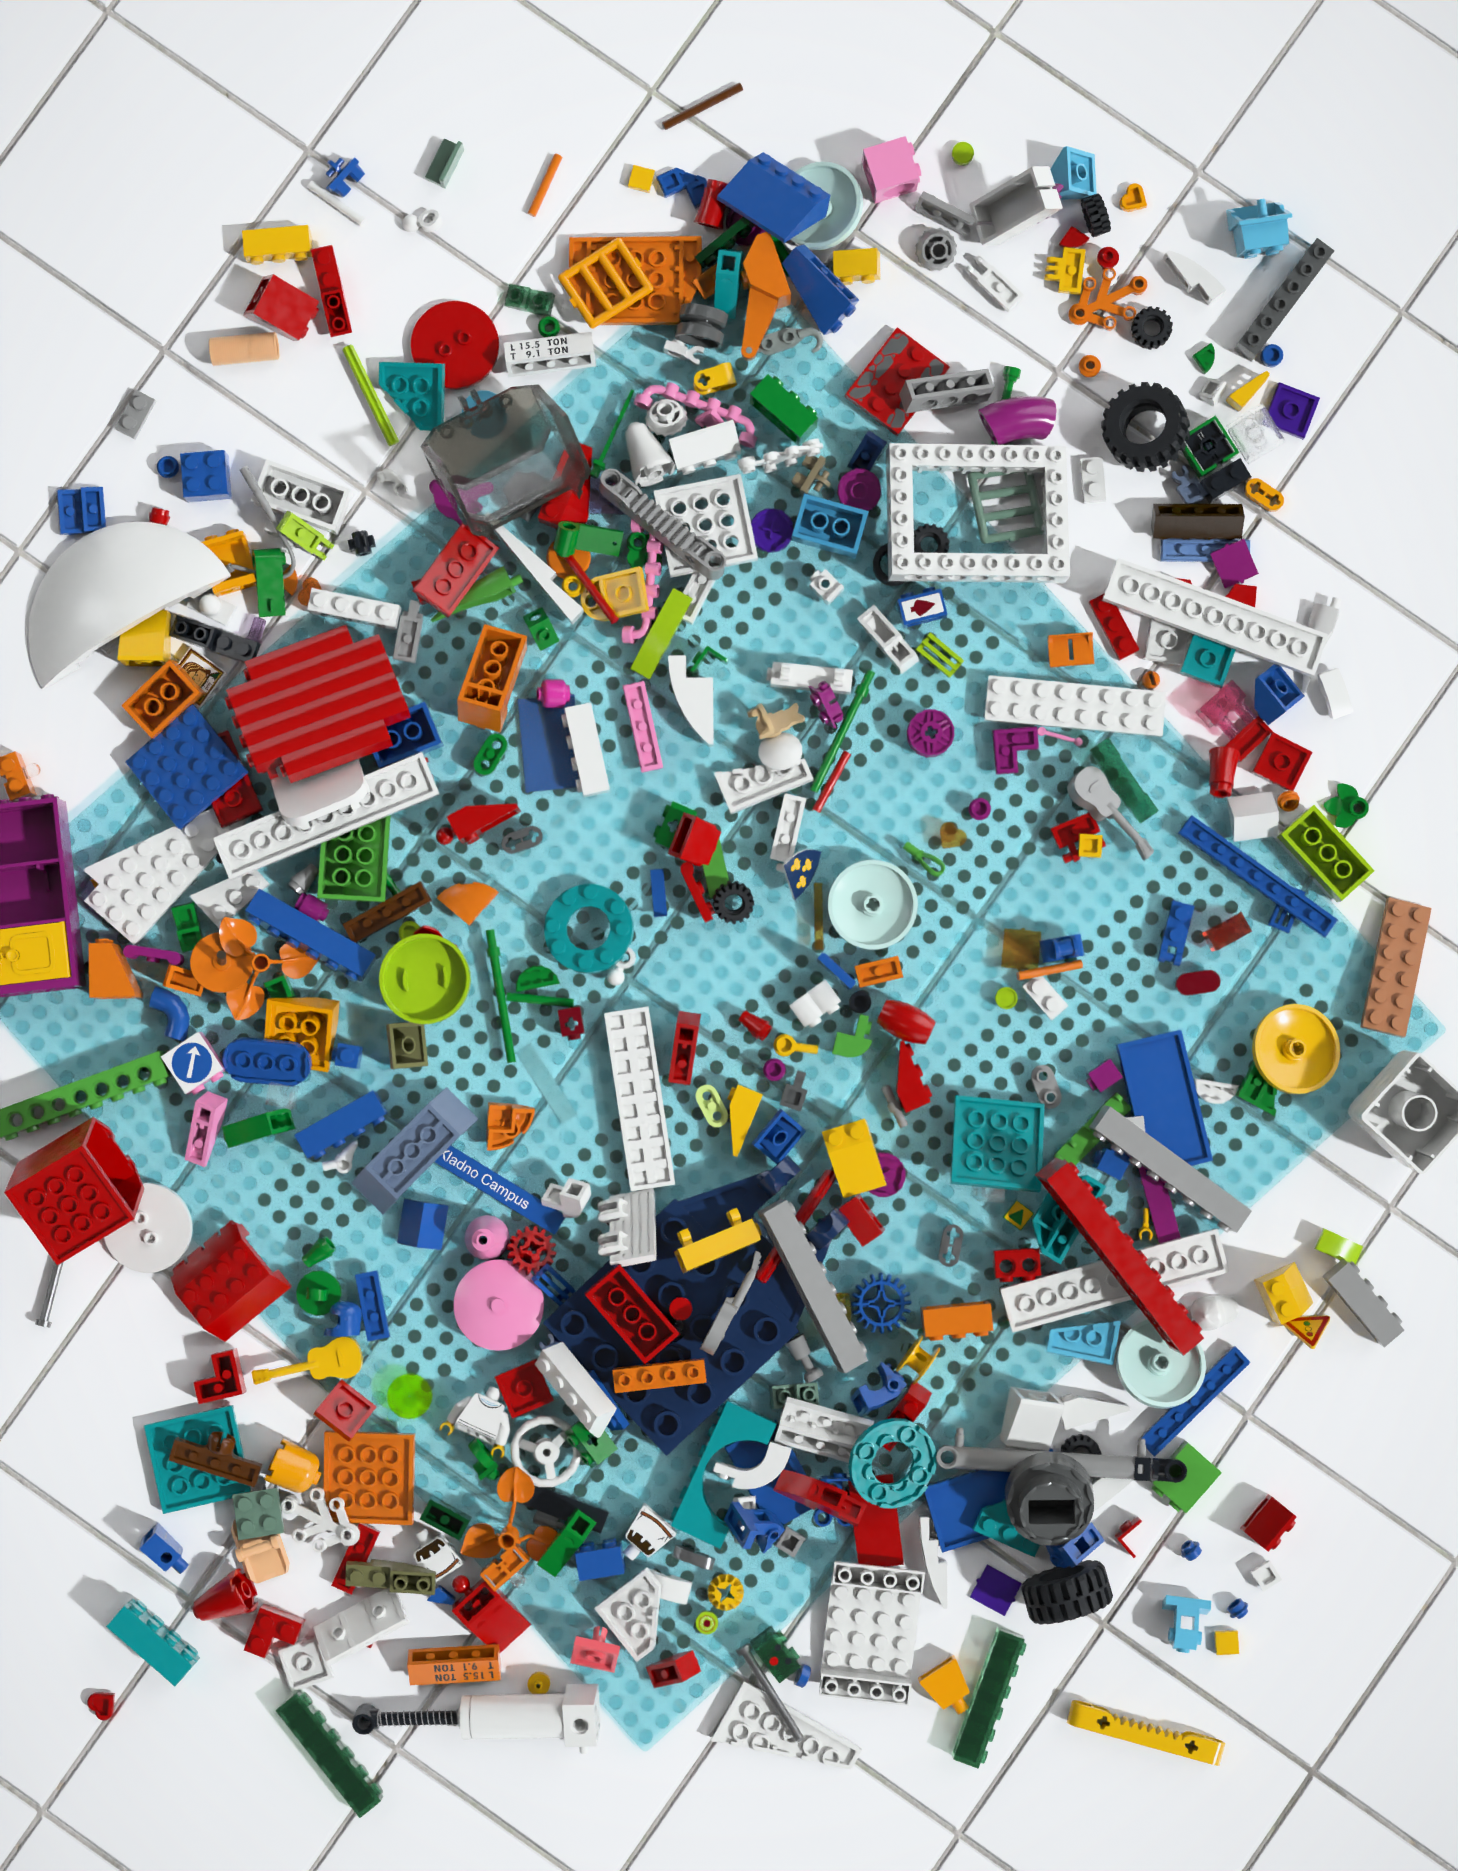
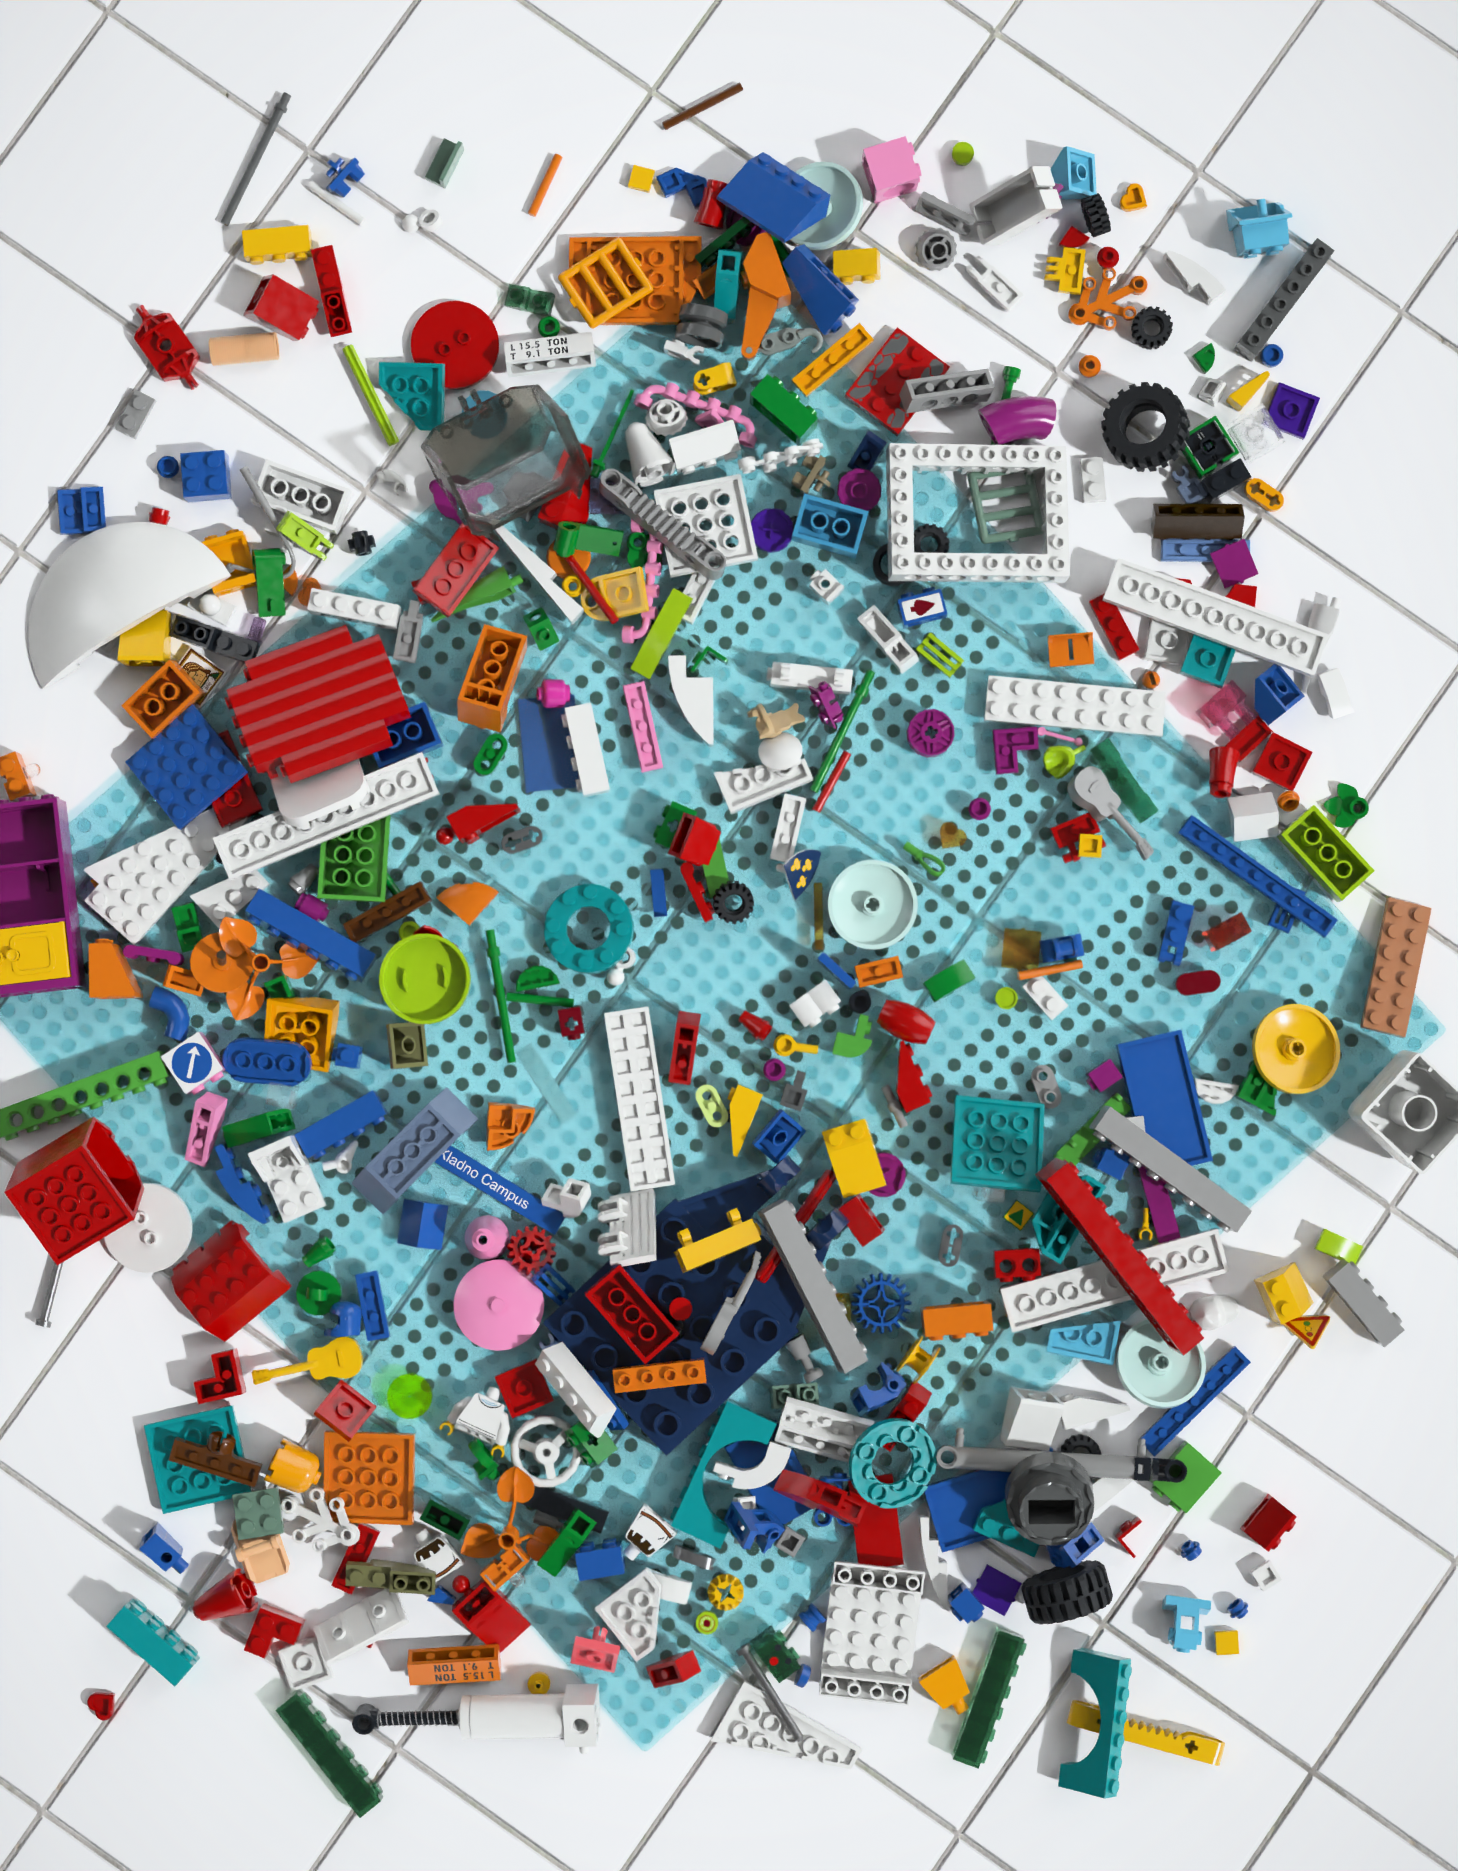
(179, 359): none -> red plate
(243, 1194): none -> blue slope
(280, 108): none -> dark grey bar
(288, 1178): none -> white bracket
(812, 1617): none -> blue wheel
(832, 360): none -> light orange plate
(949, 980): none -> green slope
(965, 1604): none -> blue brick
(1060, 759): none -> lime piece
(1109, 1680): none -> teal arch

